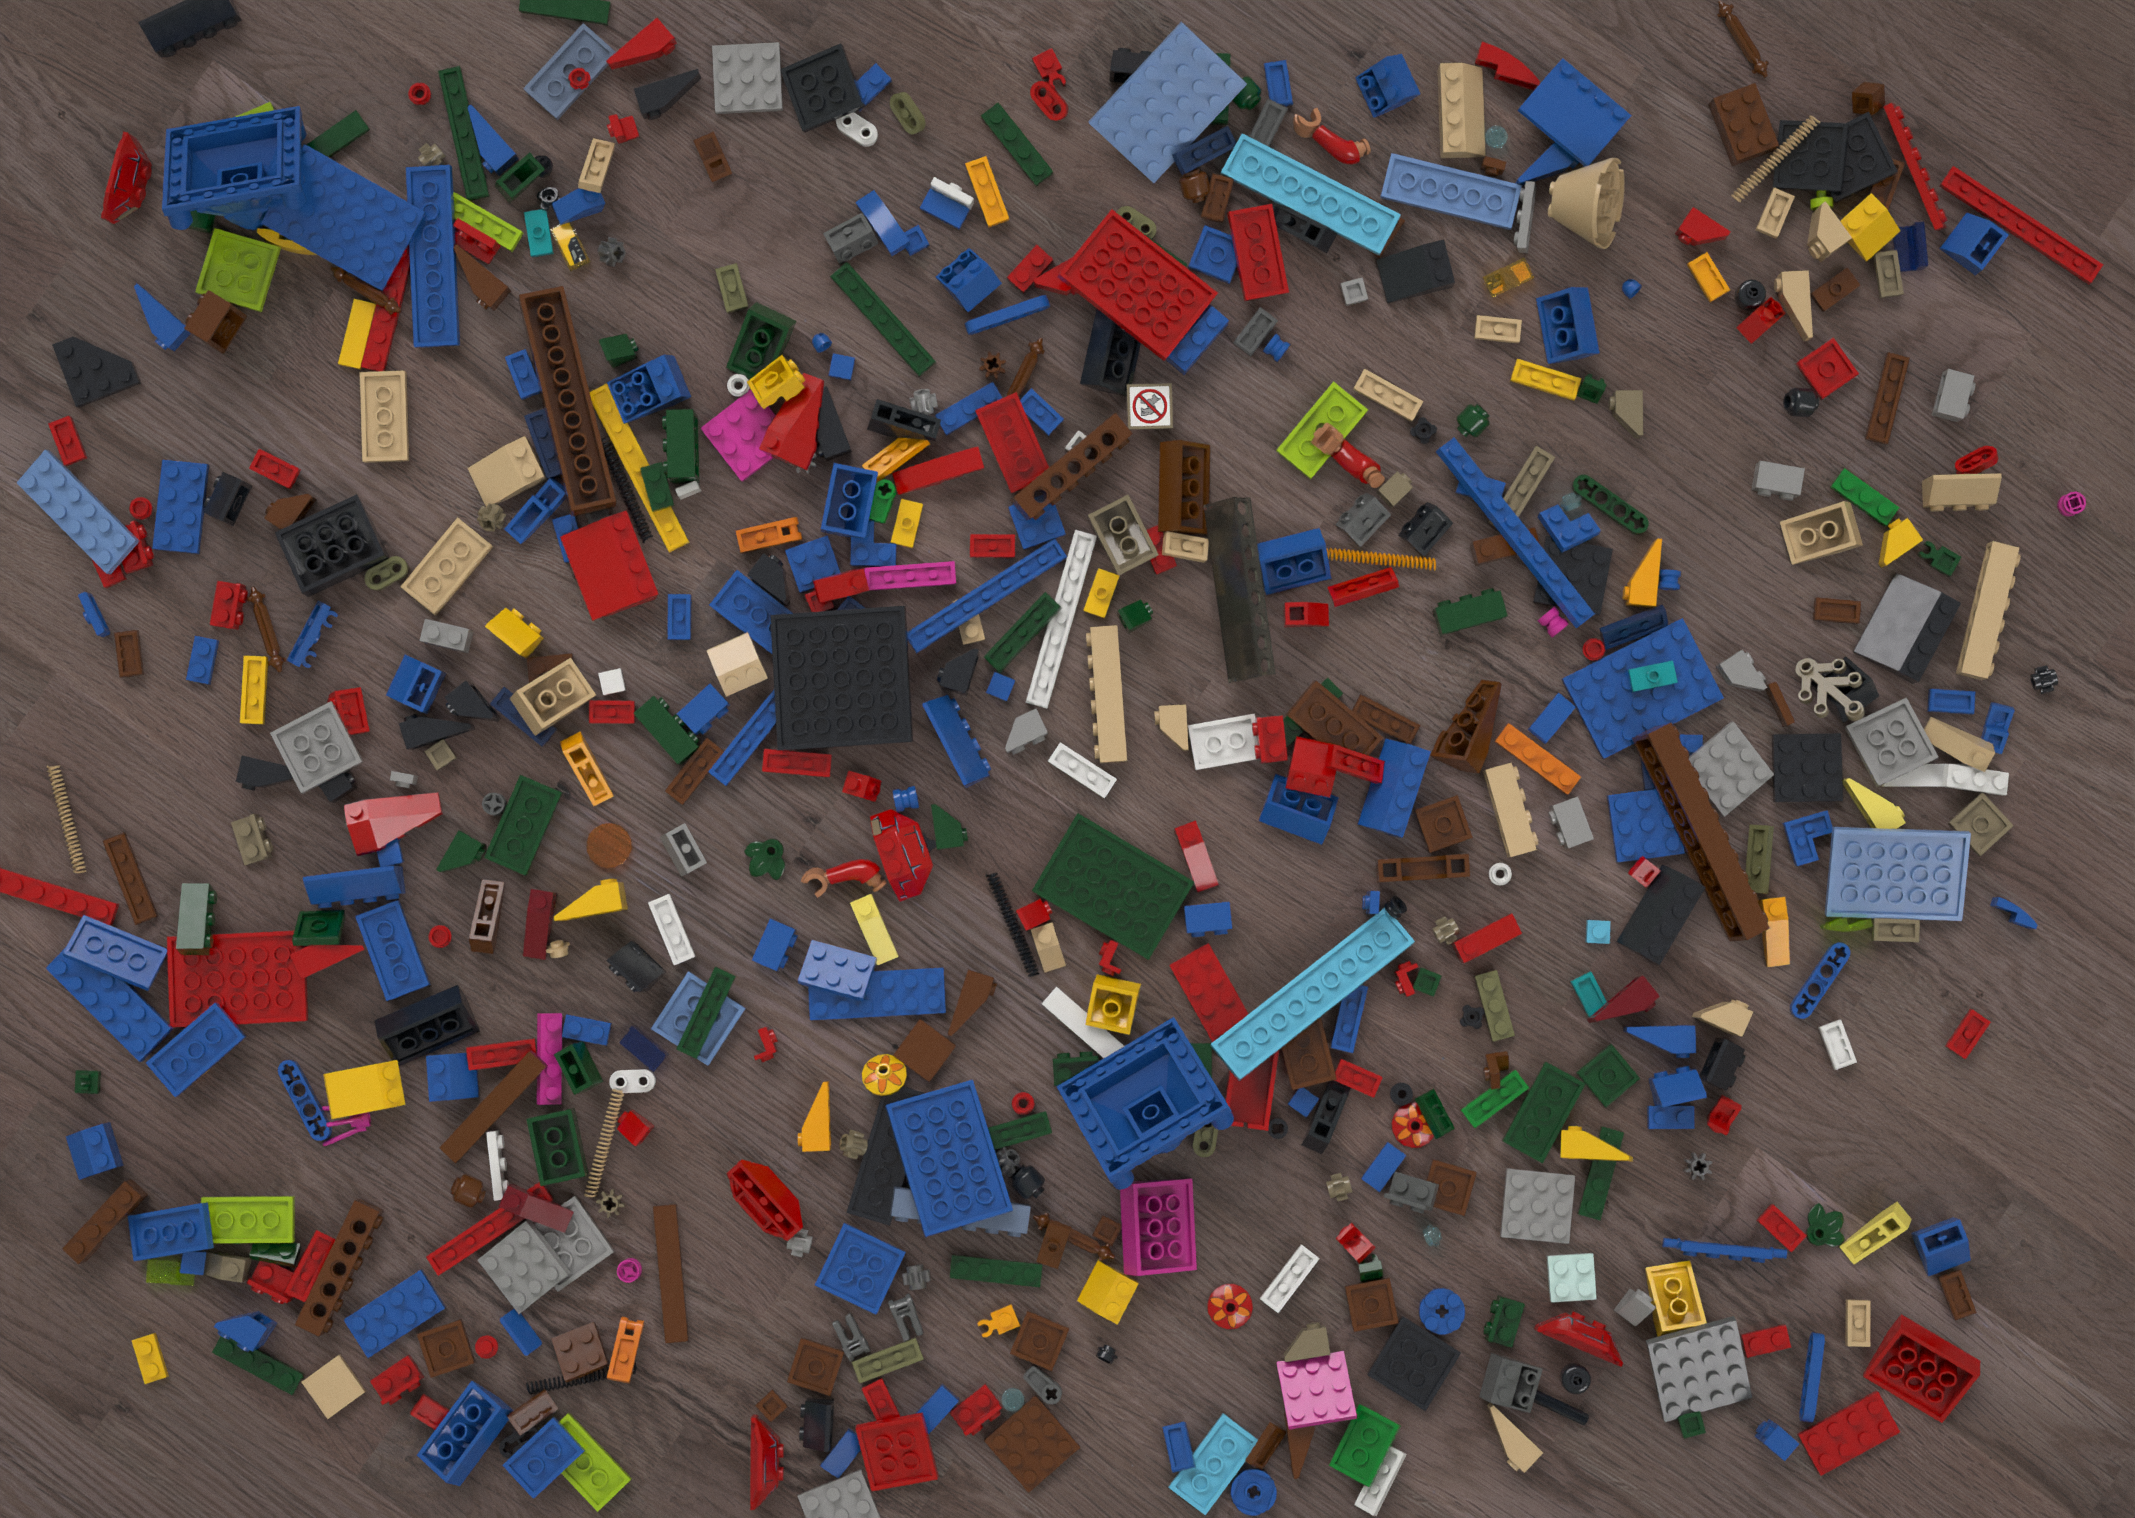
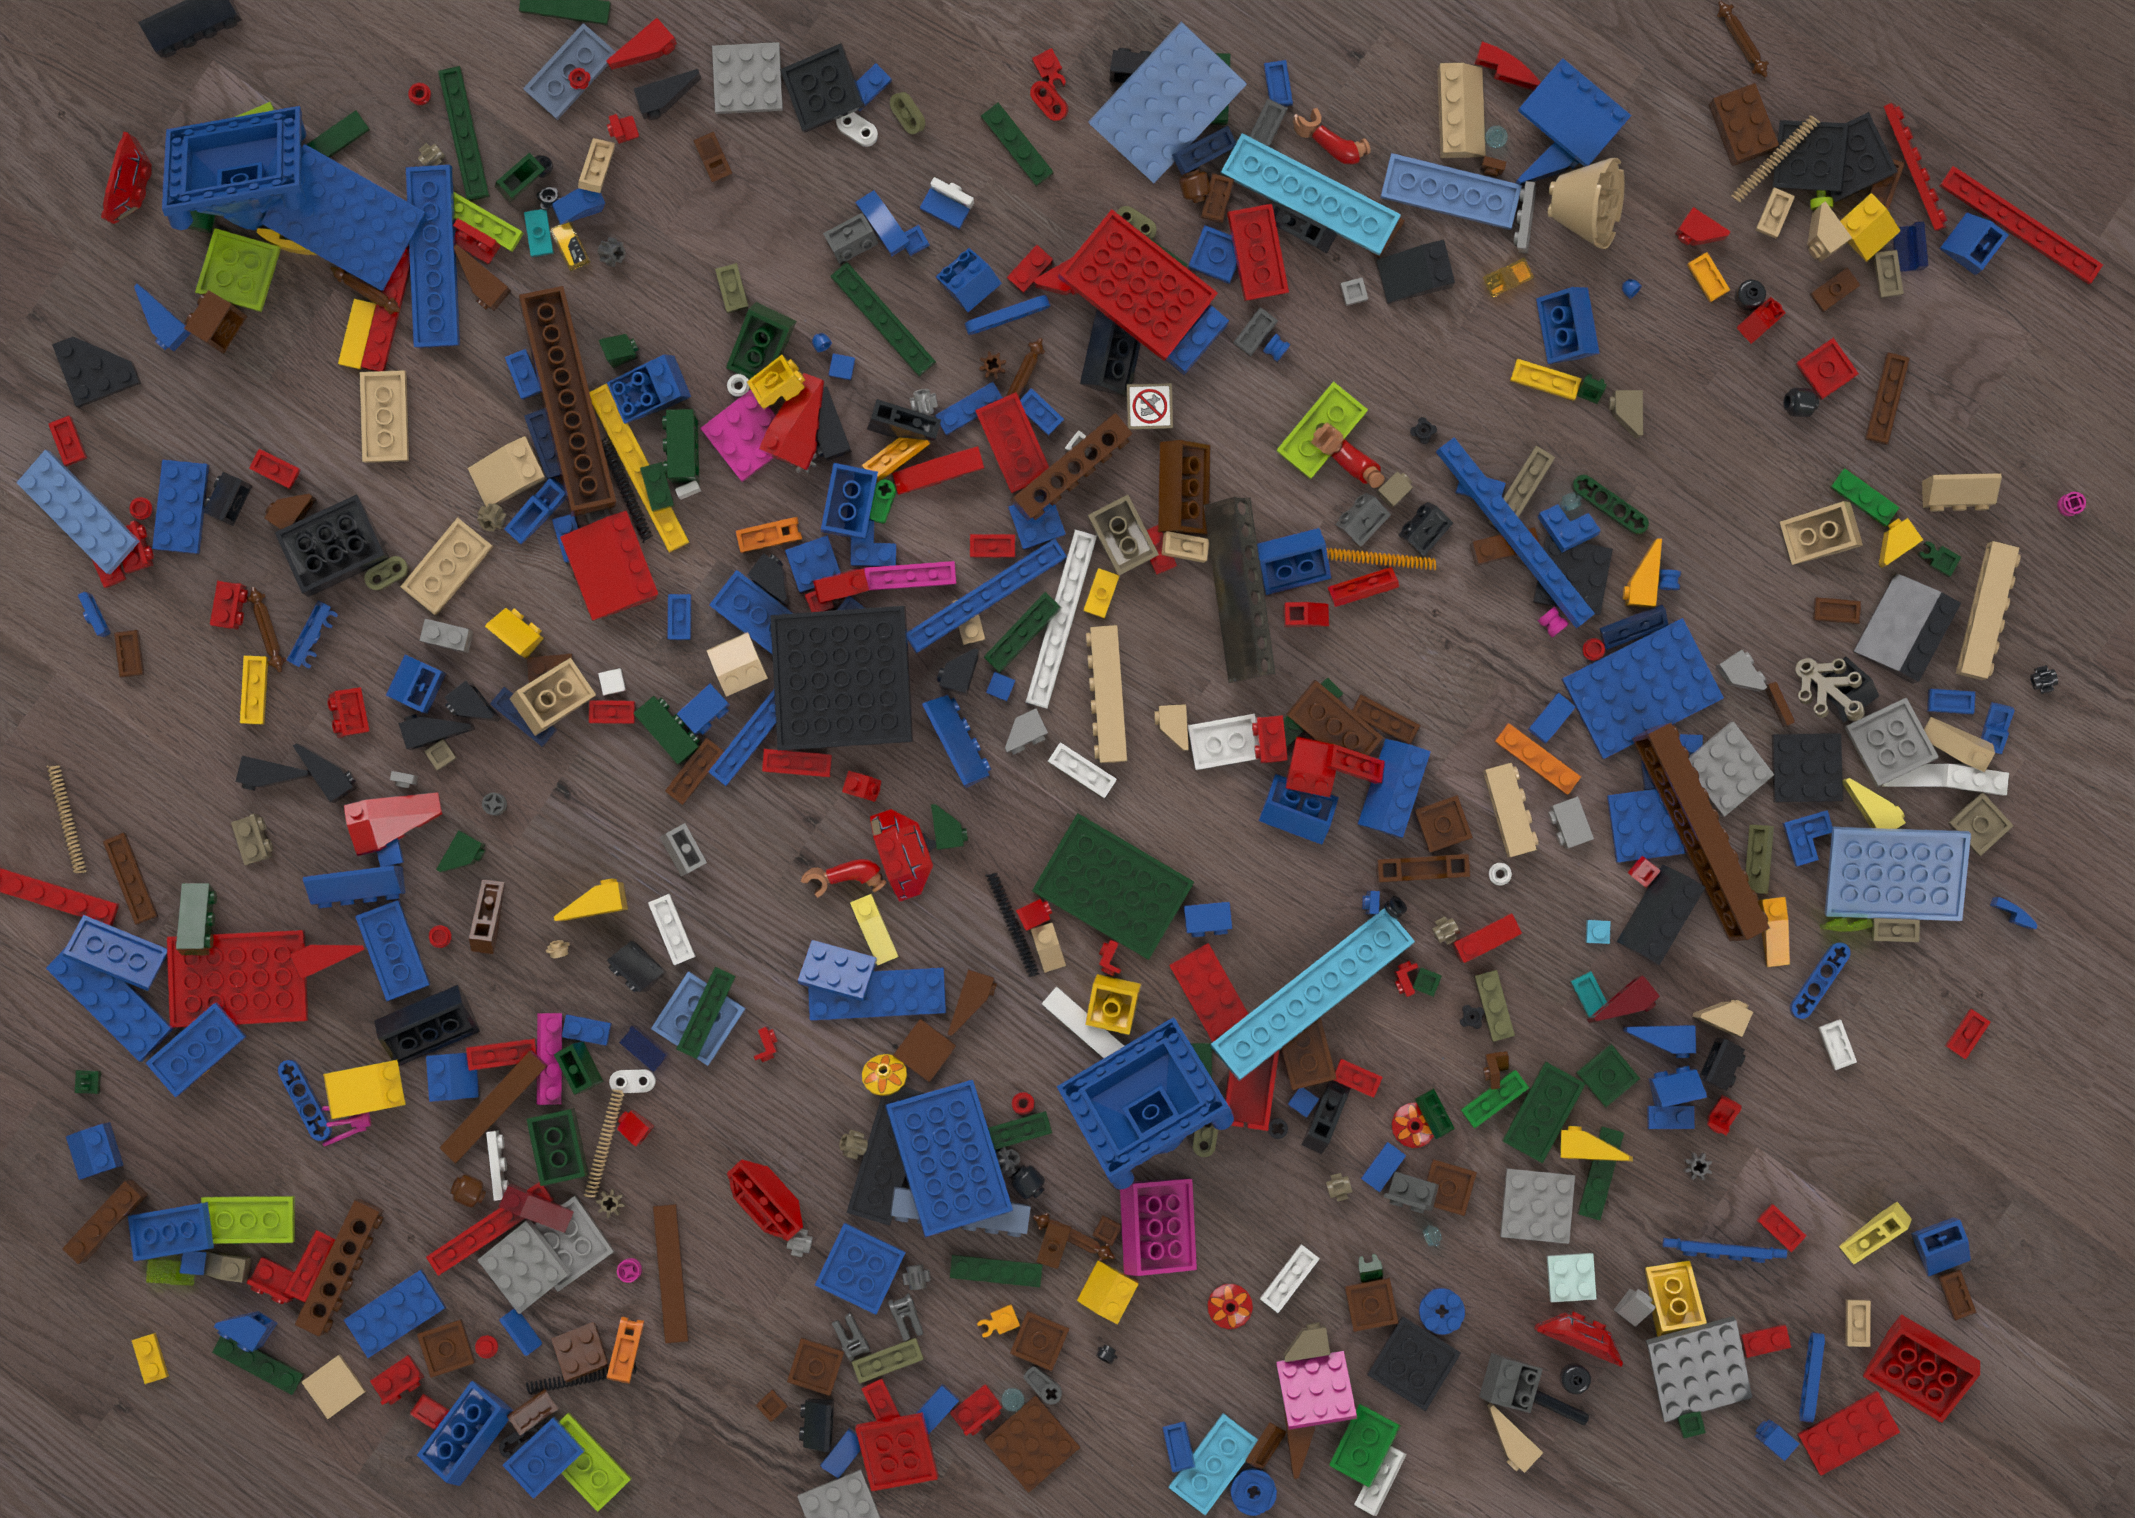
(202, 660): blue plate -> none
(276, 1253): dark green plate -> none
(316, 747): light grey plate -> none
(319, 927): dark green tile -> none
(492, 147): blue slope -> none
(523, 825): dark green plate -> none
(539, 923): dark red slope -> none
(586, 768): light orange slope -> none
(609, 845): clear orange tile -> none
(763, 860): dark green plate -> none
(765, 1461): red wedge -> none
(774, 945): blue piece -> none
(816, 1128): light orange slope -> none
(905, 798): blue wheel -> none
(907, 523): yellow plate -> none
(987, 191): light orange plate -> none
(1066, 1066): dark green bracket -> none
(1135, 615): dark green slope -> none
(1196, 856): slope -> none
(1248, 96): dark green head -> none
(1349, 1020): blue plate -> none
(1355, 1242): red bracket -> none
(1387, 85): blue slope -> none
(1388, 395): tan plate -> none
(1394, 1093): black plate -> none
(1469, 611): dark green brick -> none
(1469, 736): reddish brown wedge -> none
(1473, 420): dark green head -> none
(1497, 329): tan plate -> none
(1504, 1321): dark green bracket -> none
(1652, 676): teal plate -> none
(1778, 480): light grey brick -> none
(1794, 295): tan slope -> none
(1827, 1224): dark green plate -> none
(1868, 98): reddish brown panel -> none
(1953, 395): light grey brick -> none
(1977, 460): red plate -> none

